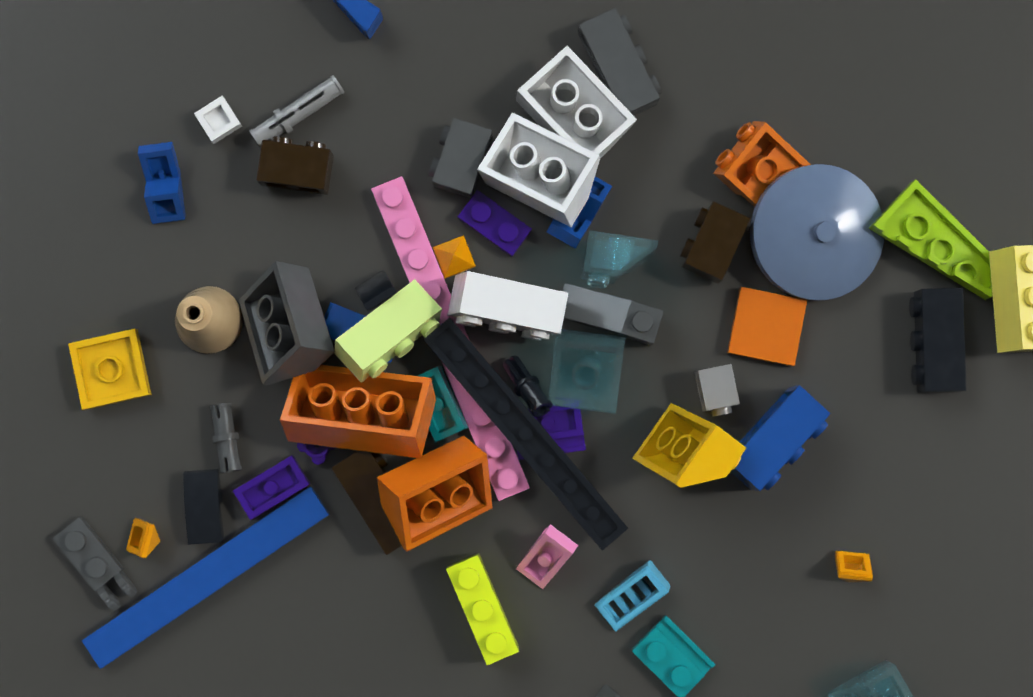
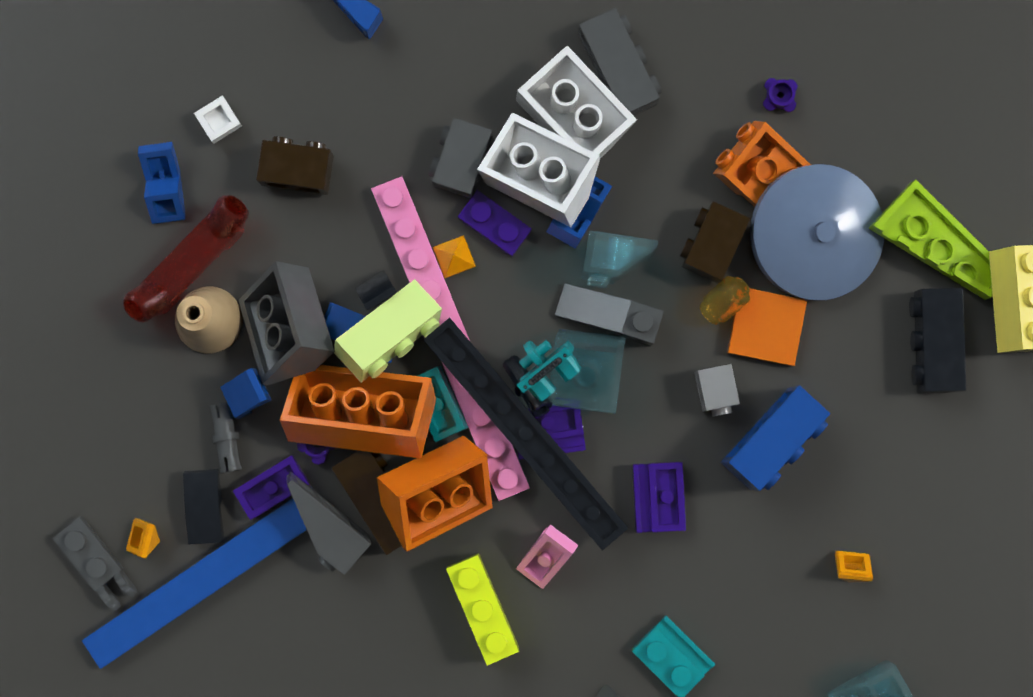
(109, 369): yellow plate -> none
(188, 260): none -> clear red plate
(245, 393): none -> blue slope
(330, 89): light grey pin -> none
(332, 533): none -> dark grey slope
(507, 305): white brick -> none
(536, 378): none -> teal hips
(655, 576): medium azure slope -> none
(659, 497): none -> dark purple plate
(688, 449): yellow slope -> none
(725, 300): none -> clear yellow brick
(773, 87): none -> dark purple plate

